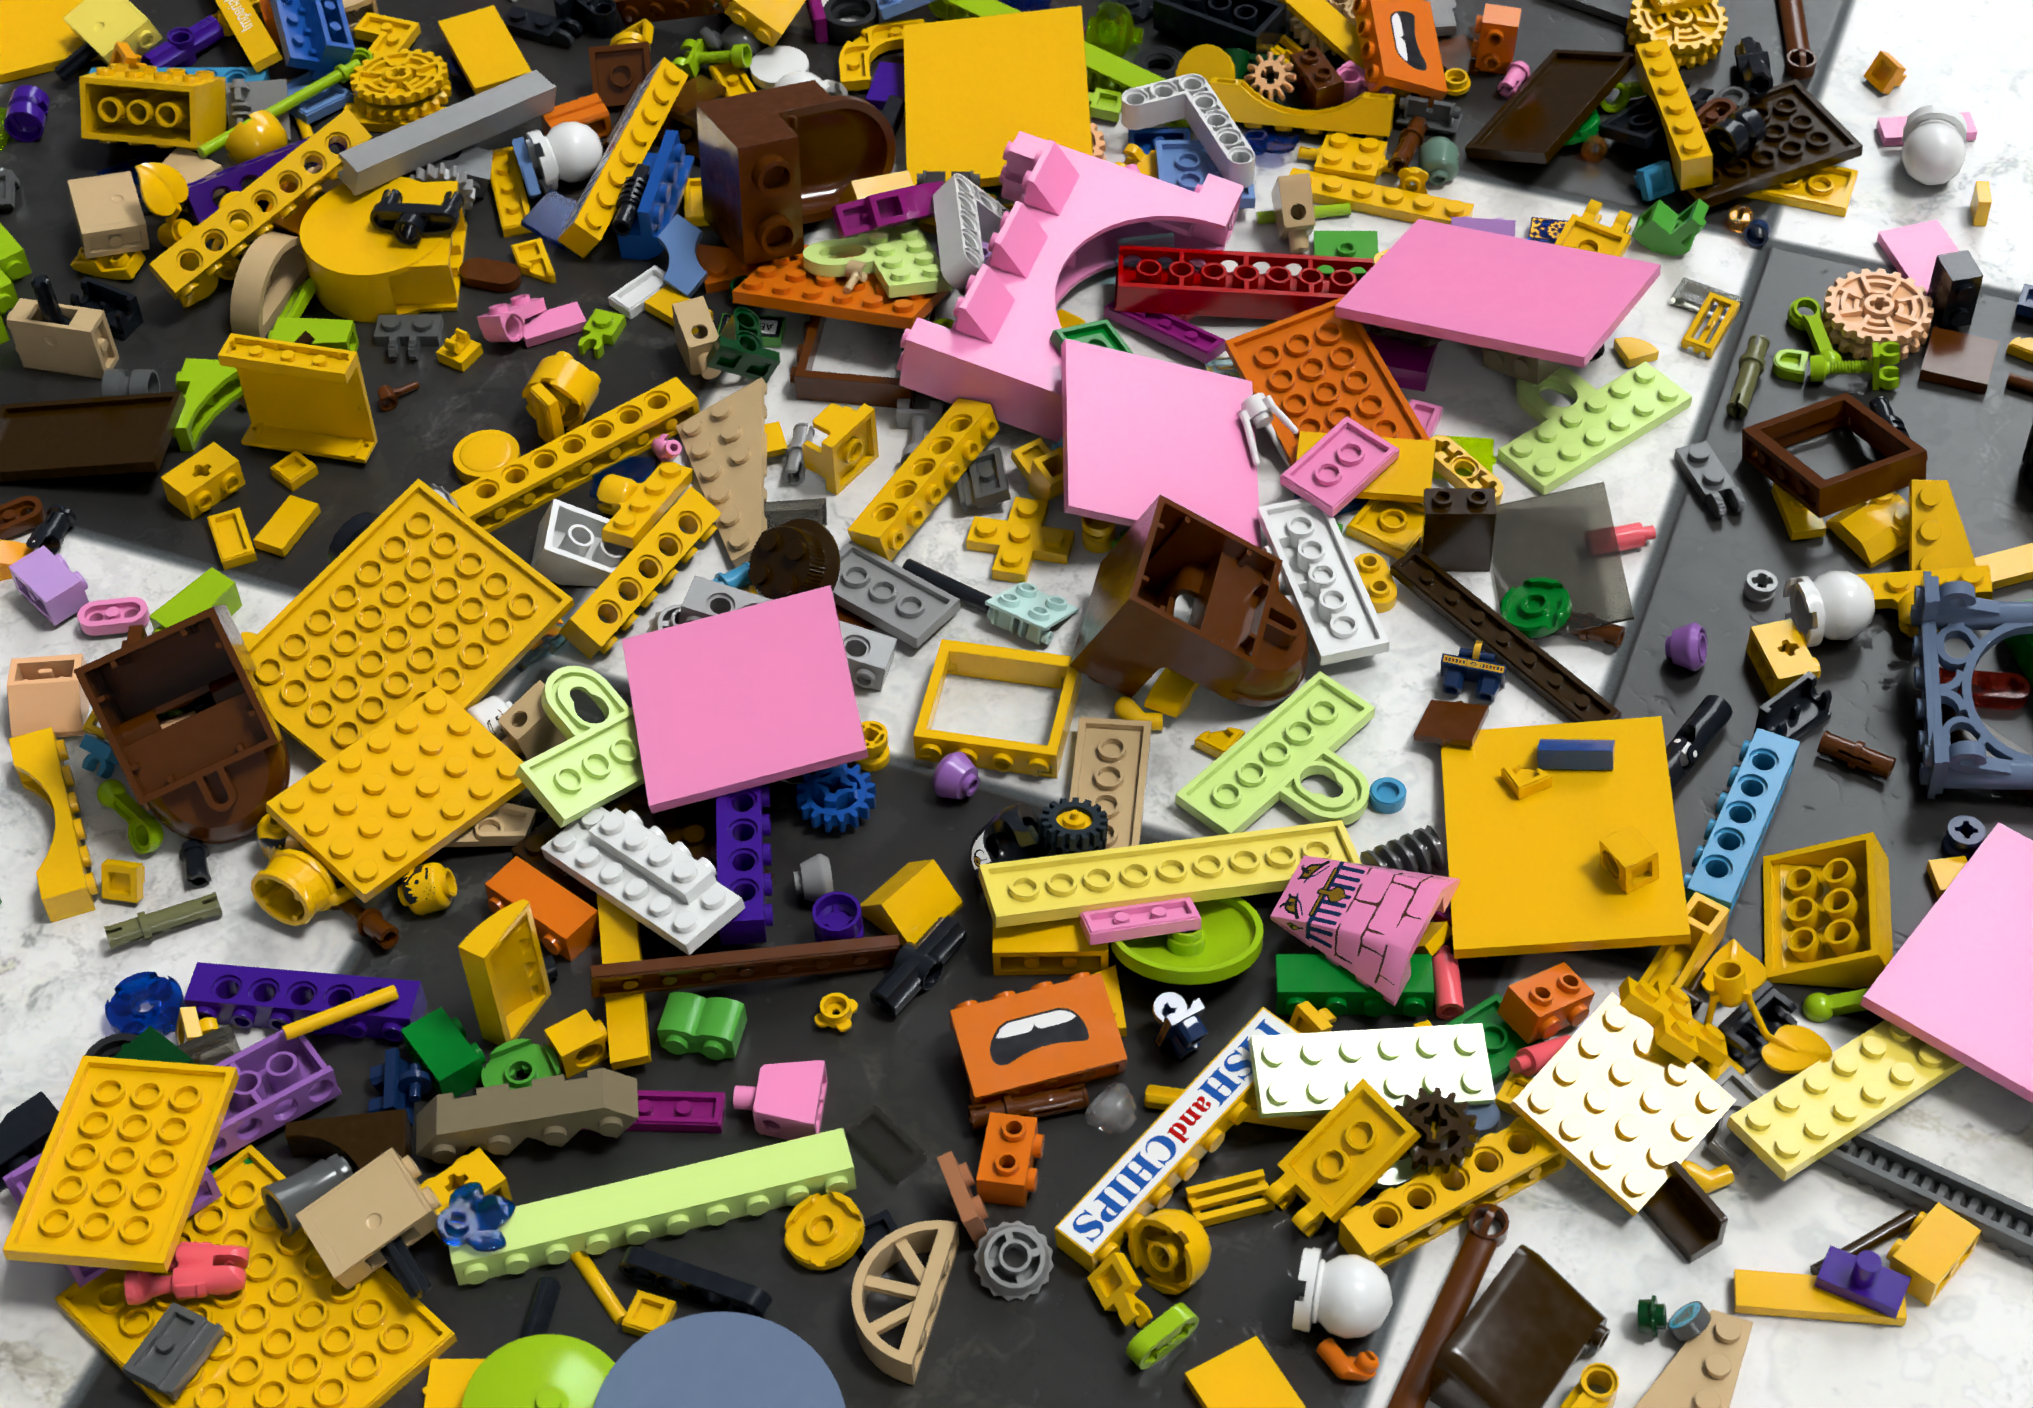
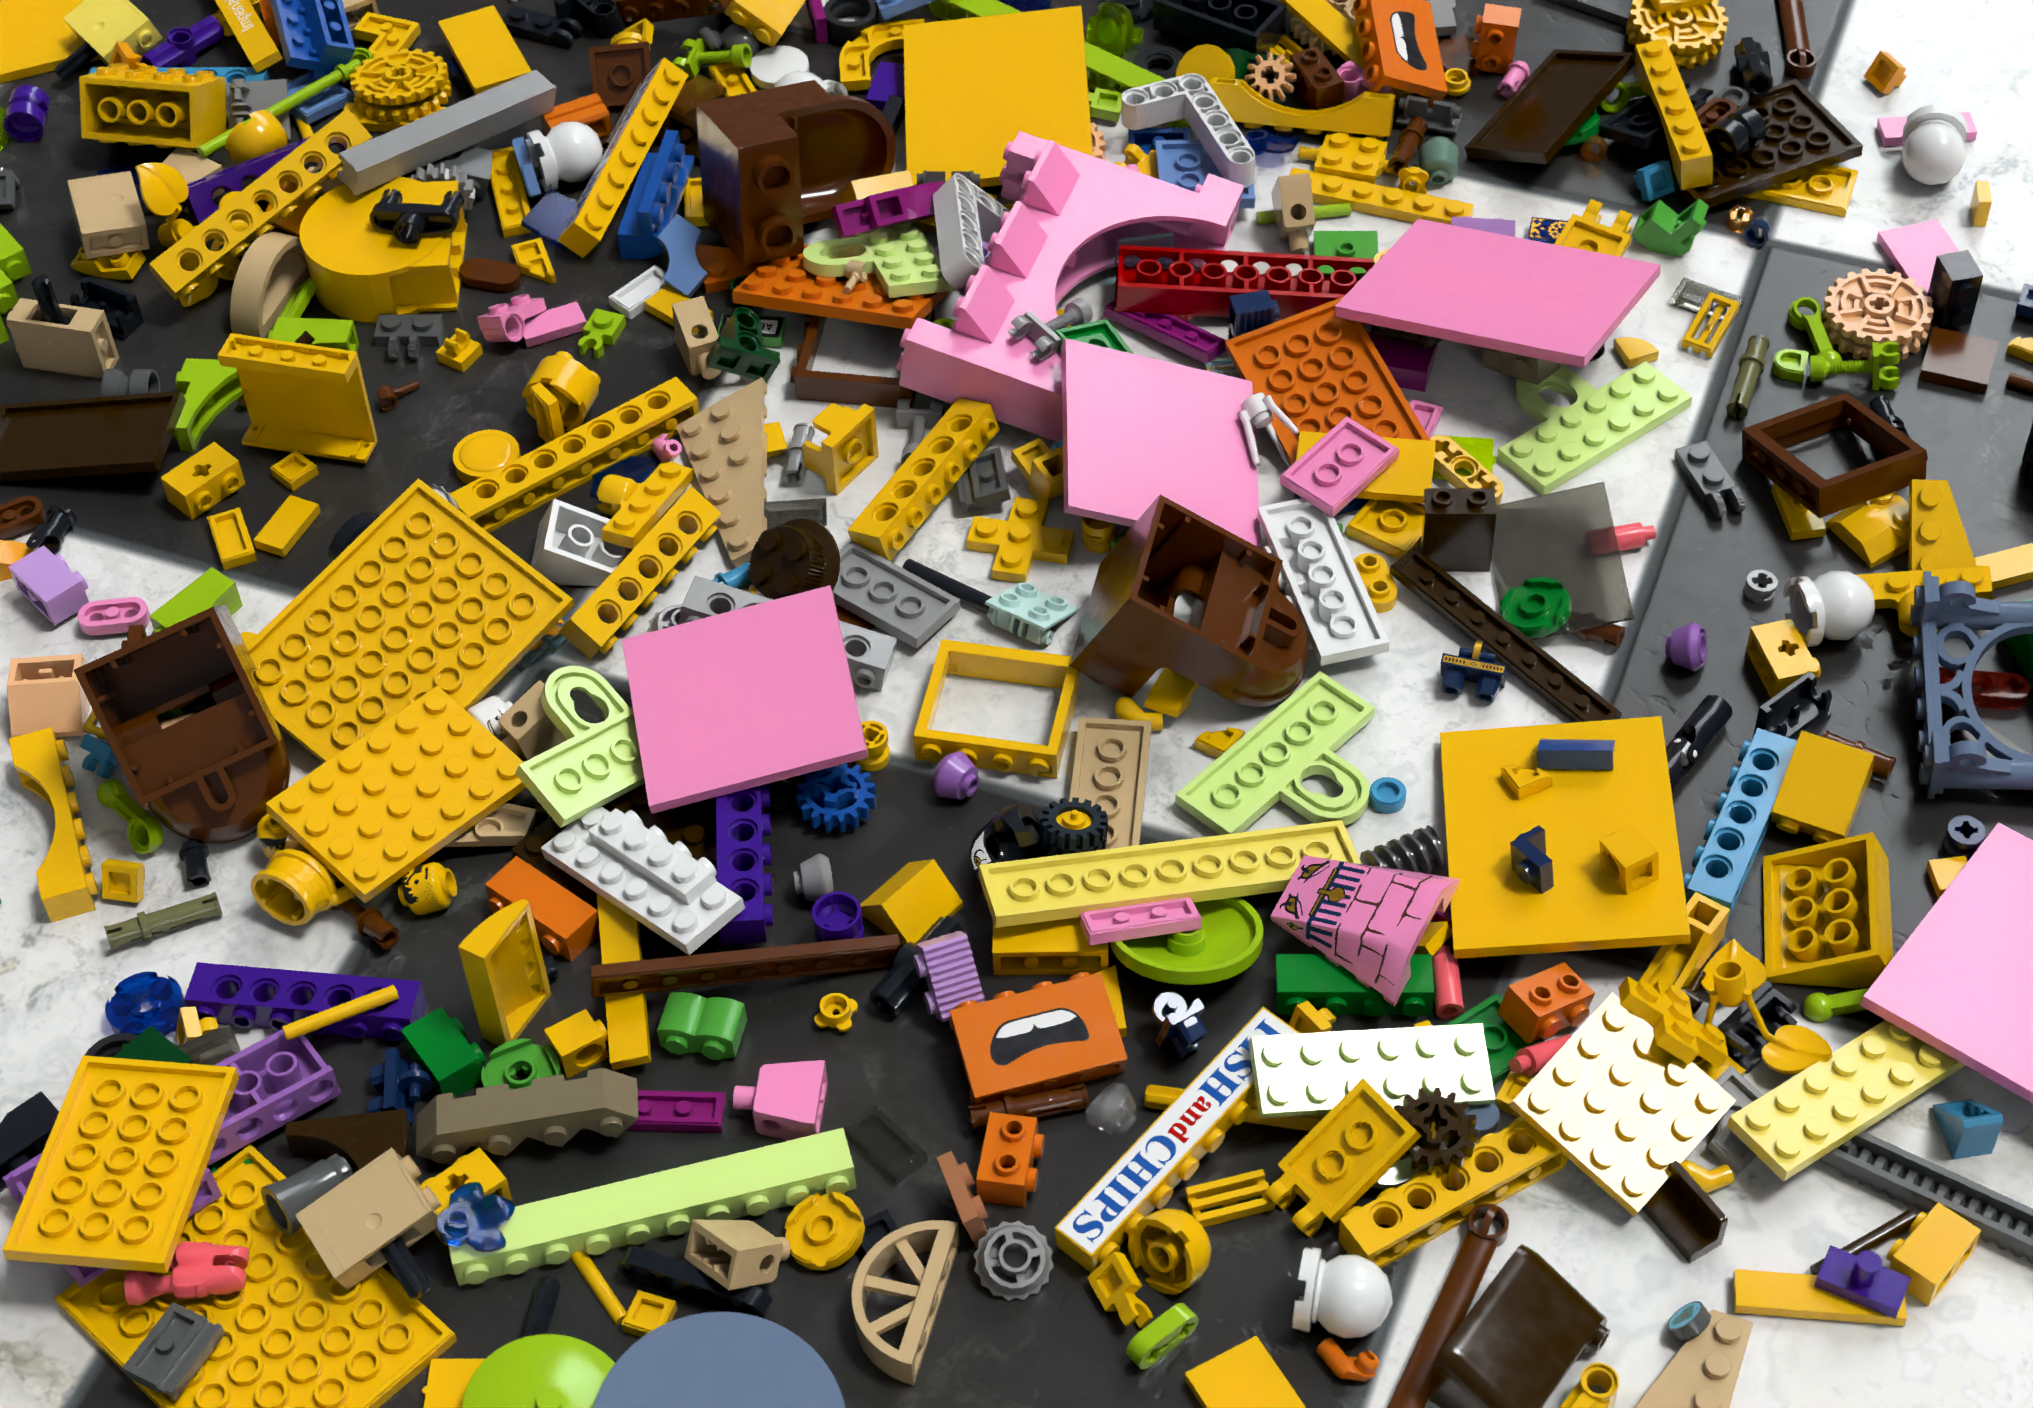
(629, 200): black hinge -> none
(735, 1252): none -> tan torso
(949, 973): none -> lavender brick
(1042, 333): none -> light grey bar
(1250, 312): none -> dark blue brick
(1451, 723): reddish brown piece -> none
(1530, 860): none -> dark blue bracket
(1651, 1316): dark green plate -> none
(1822, 788): none -> yellow slope
(1968, 1127): none -> dark azure slope

